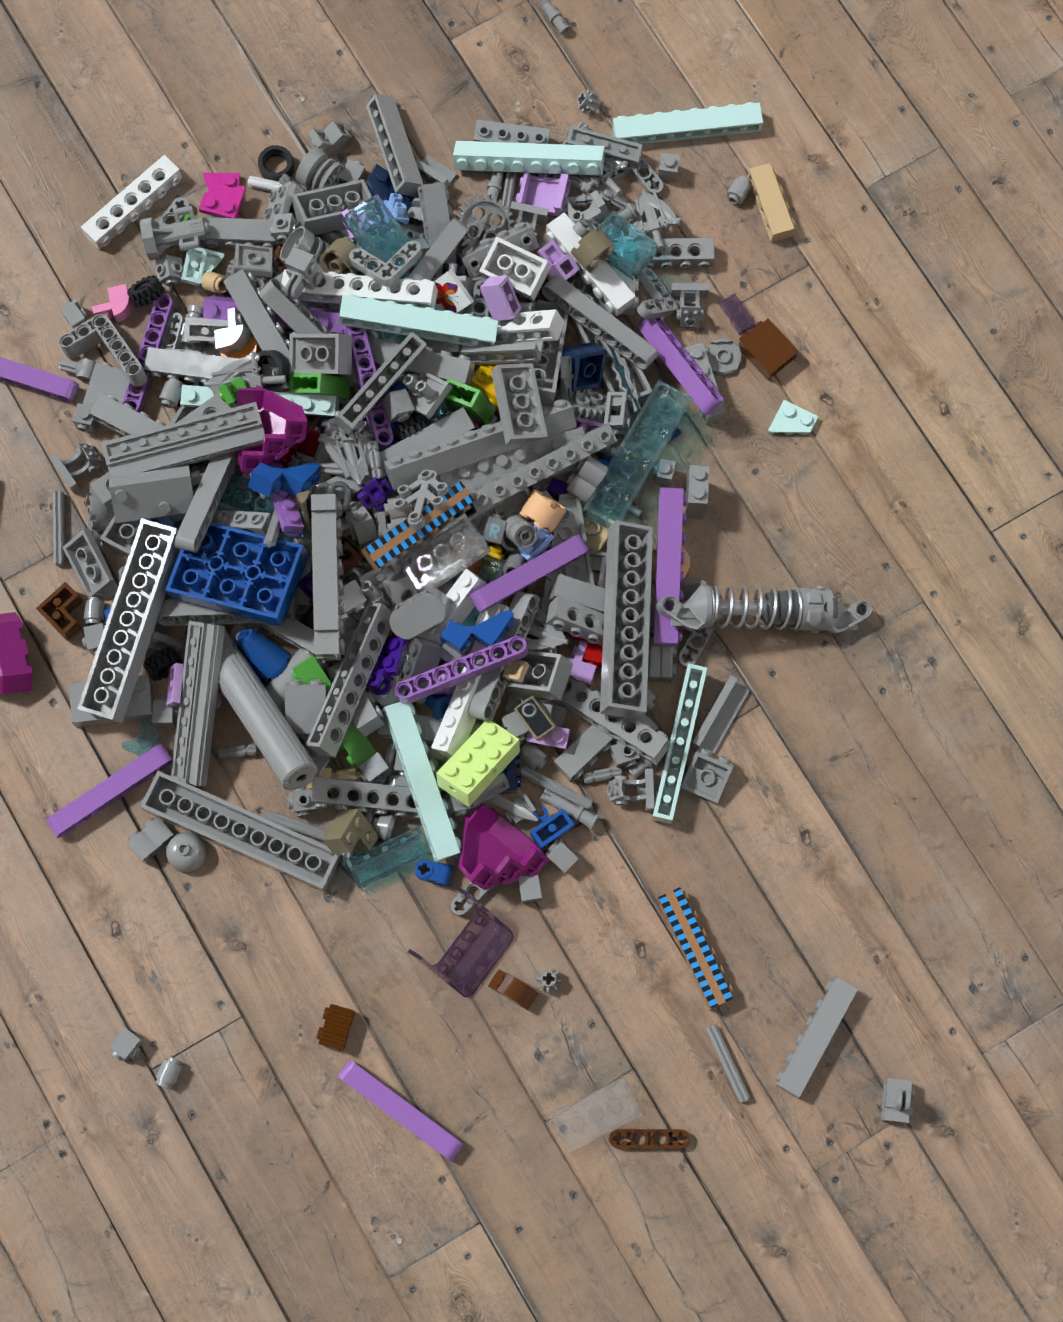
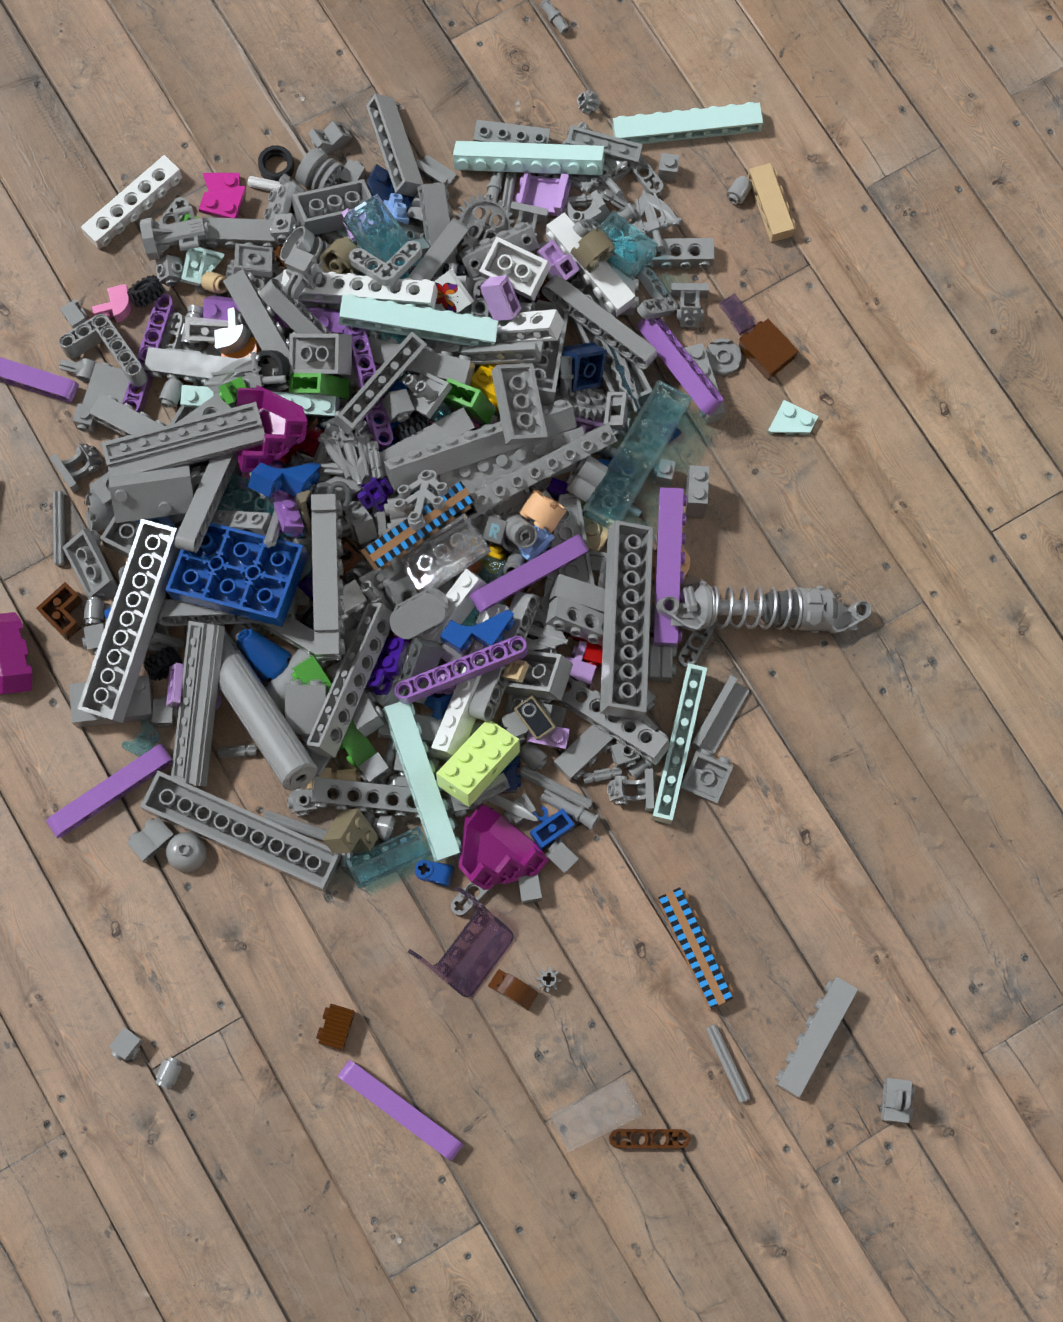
(690, 599): none -> light grey axle

